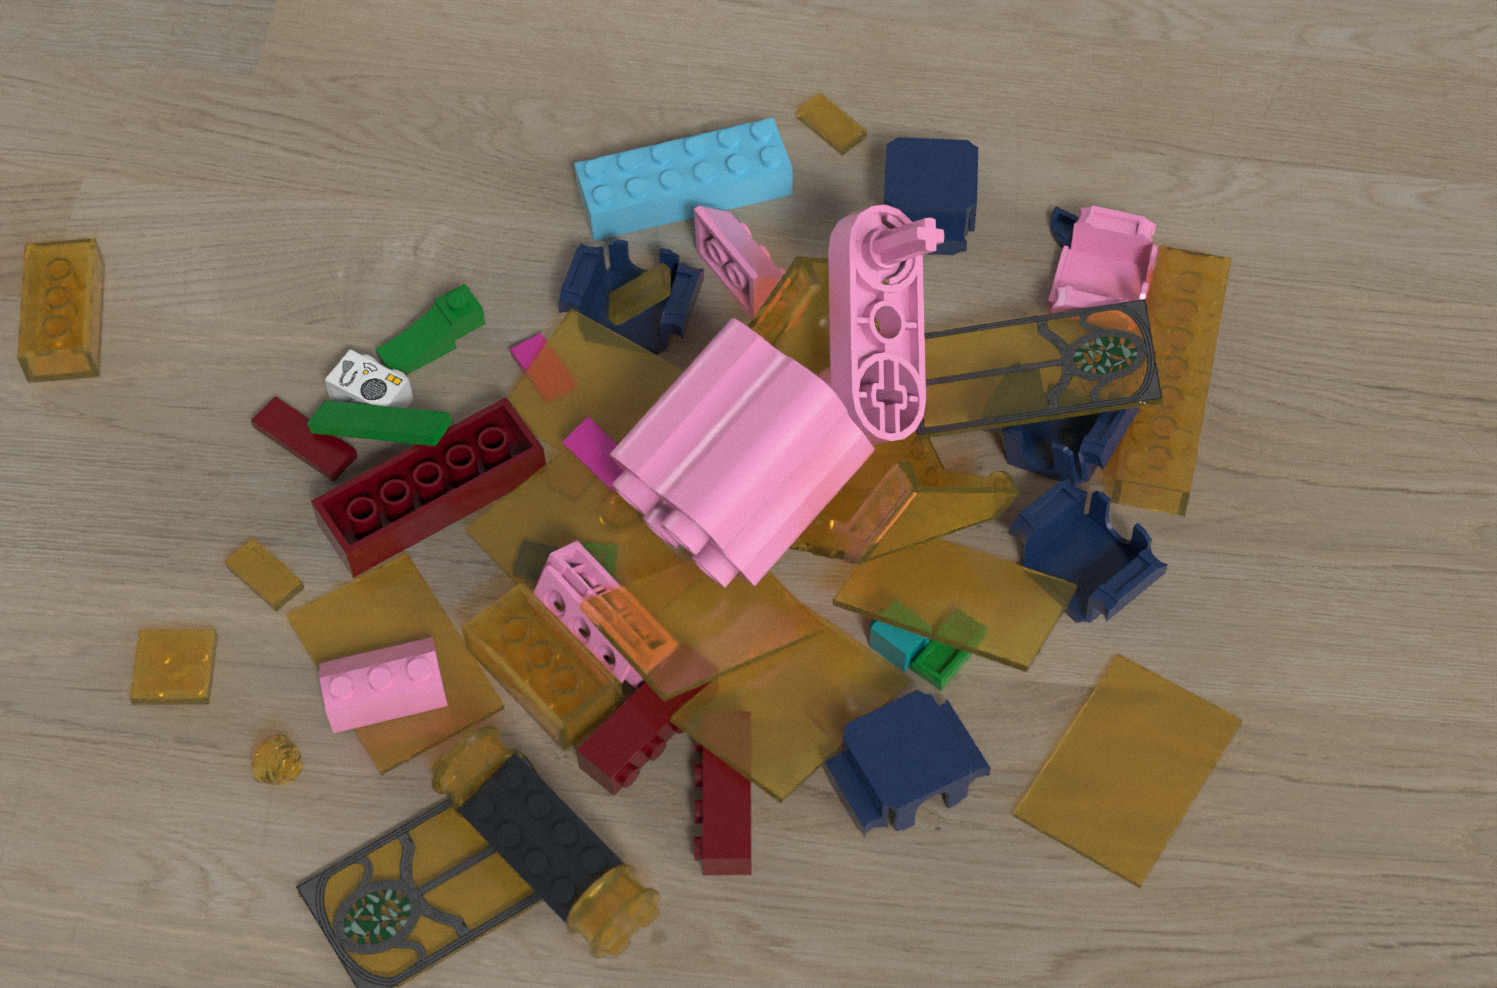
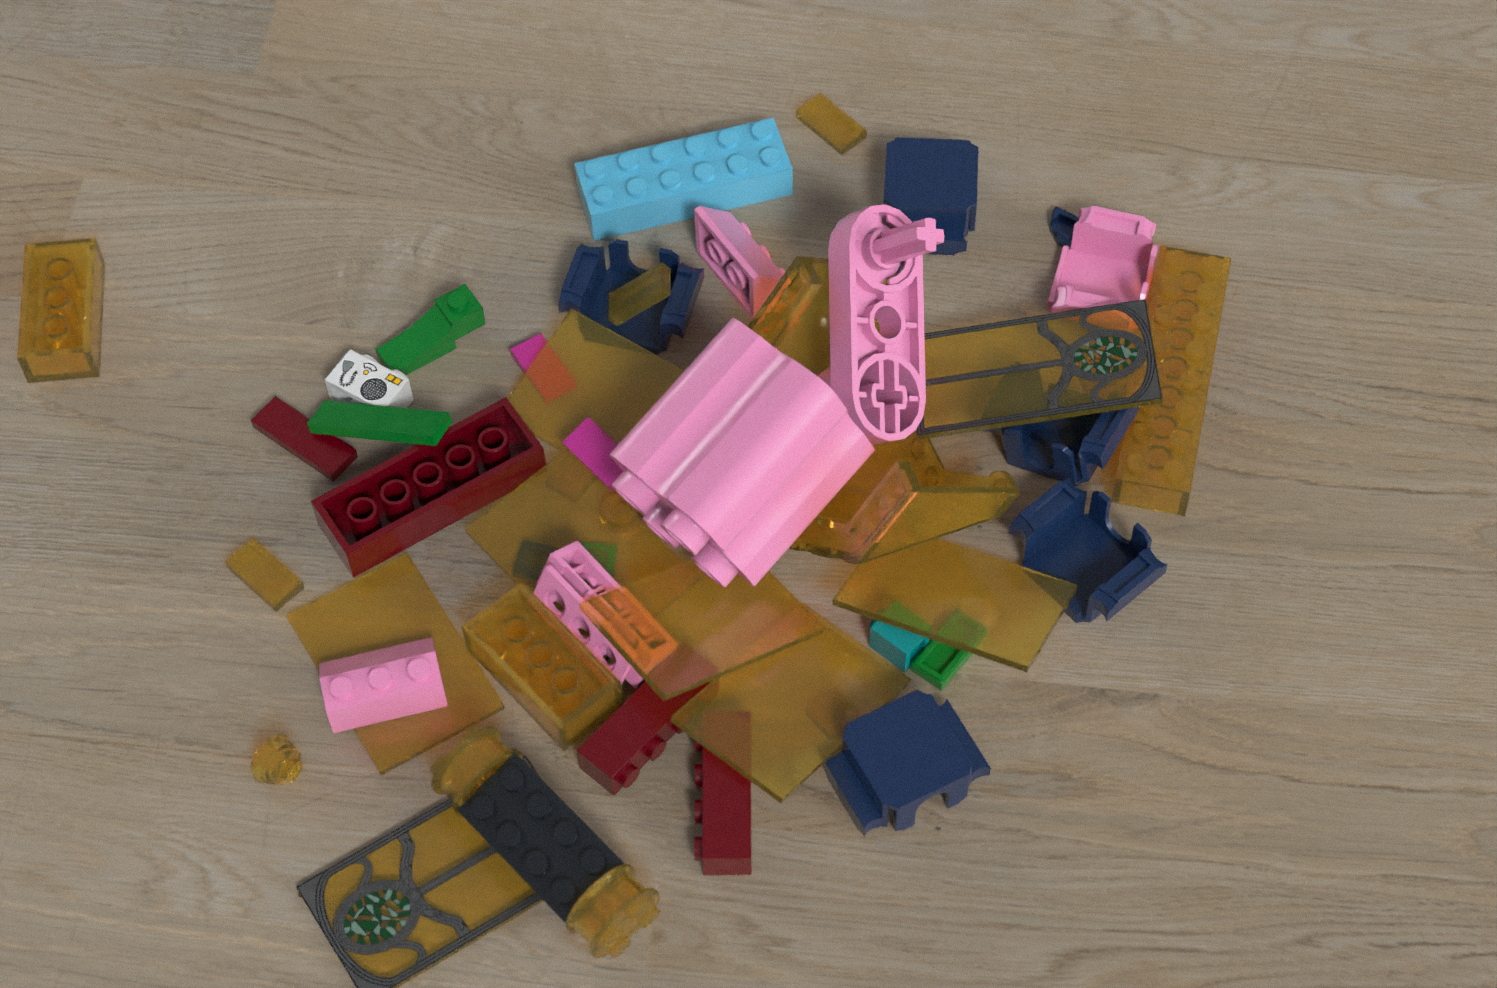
(173, 667): clear yellow plate -> none
(1128, 770): clear yellow piece -> none

